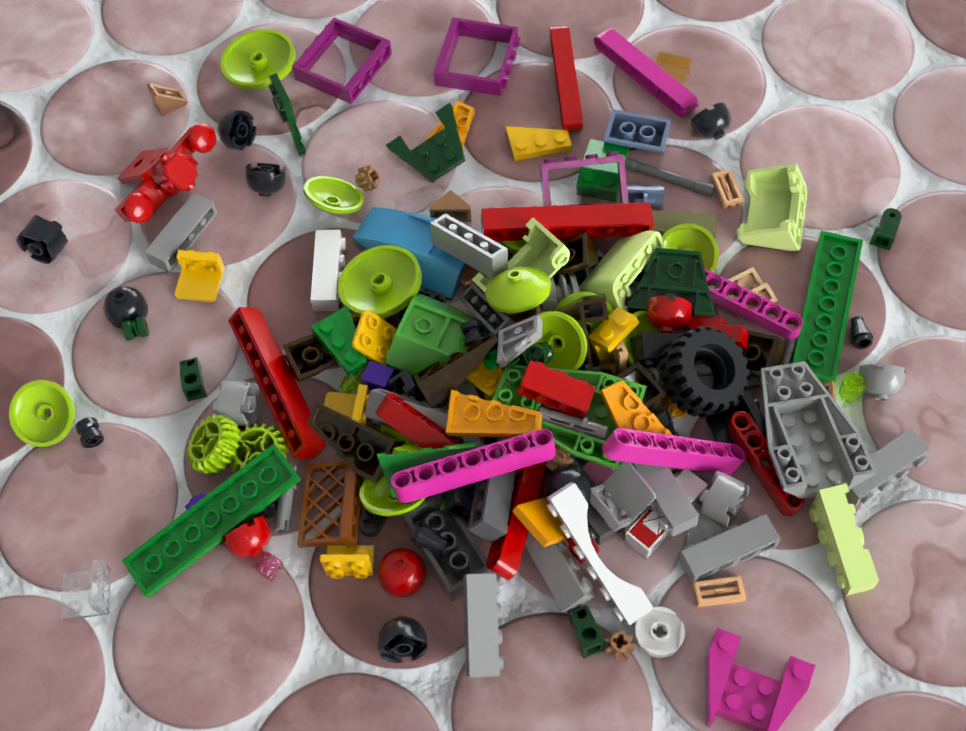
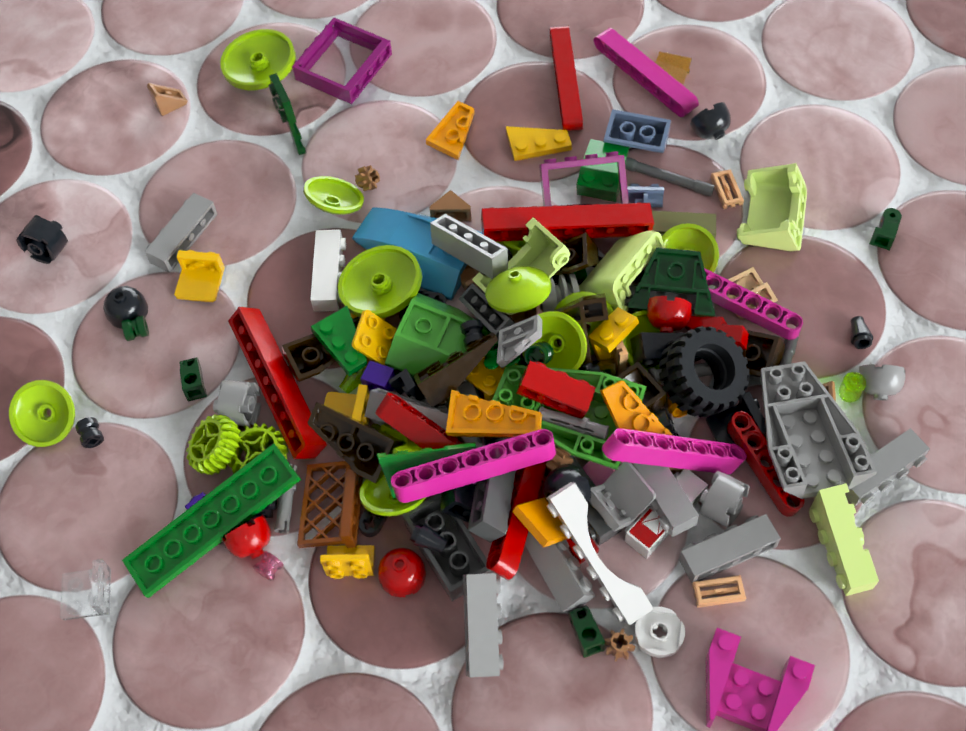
(170, 168): red piece -> none
(236, 129): black cylinder -> none
(265, 178): black cylinder -> none
(402, 638): black cylinder -> none
(438, 153): dark green wing -> none
(478, 30): magenta window -> none
(828, 304): green plate -> none

